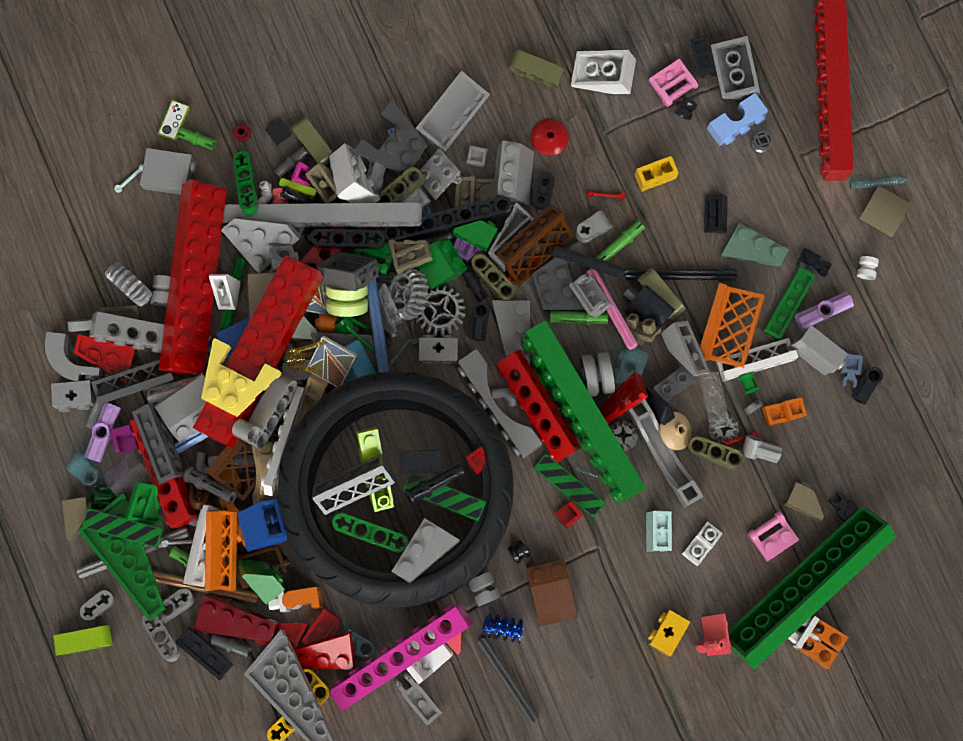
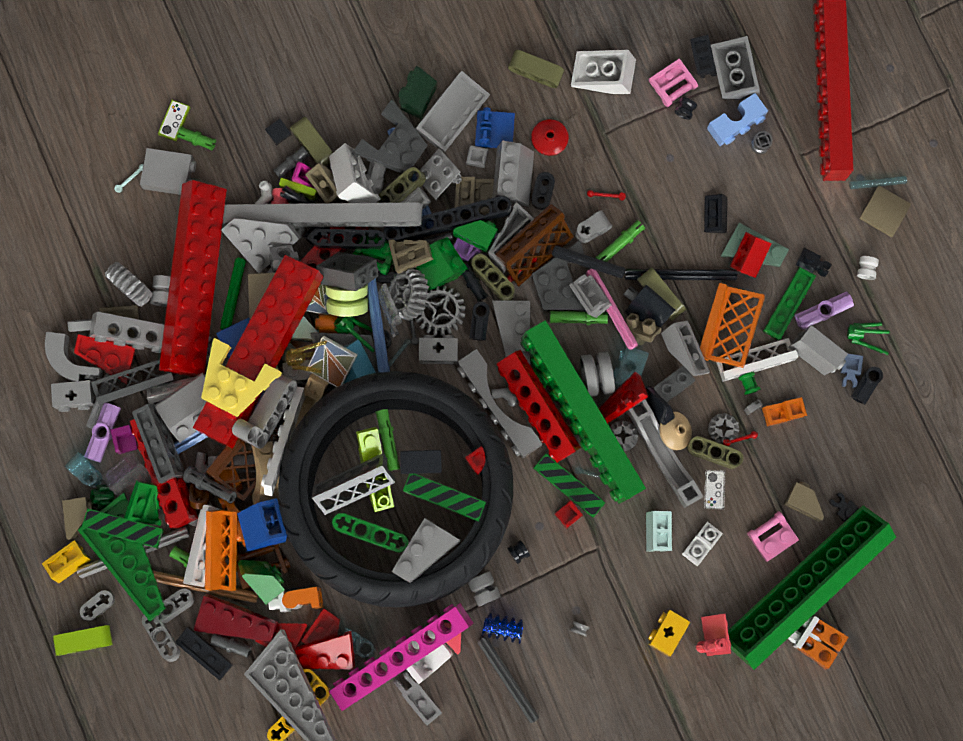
(66, 562): none -> yellow hinge
(164, 542): light grey hinge -> none
(225, 290): white slope -> none
(241, 138): dark red plate -> none
(242, 183): green beam -> none
(388, 443): none -> bright green pin
(417, 93): none -> clear green slope
(426, 491): black pin -> none
(493, 128): none -> blue hinge
(551, 592): reddish brown slope -> none
(579, 629): none -> light grey bush
(656, 173): yellow brick -> none
(714, 400): clear tile -> none
(714, 489): none -> clear tile
(750, 255): none -> red hinge
(757, 448): light grey piece -> none
(856, 331): none -> green plant

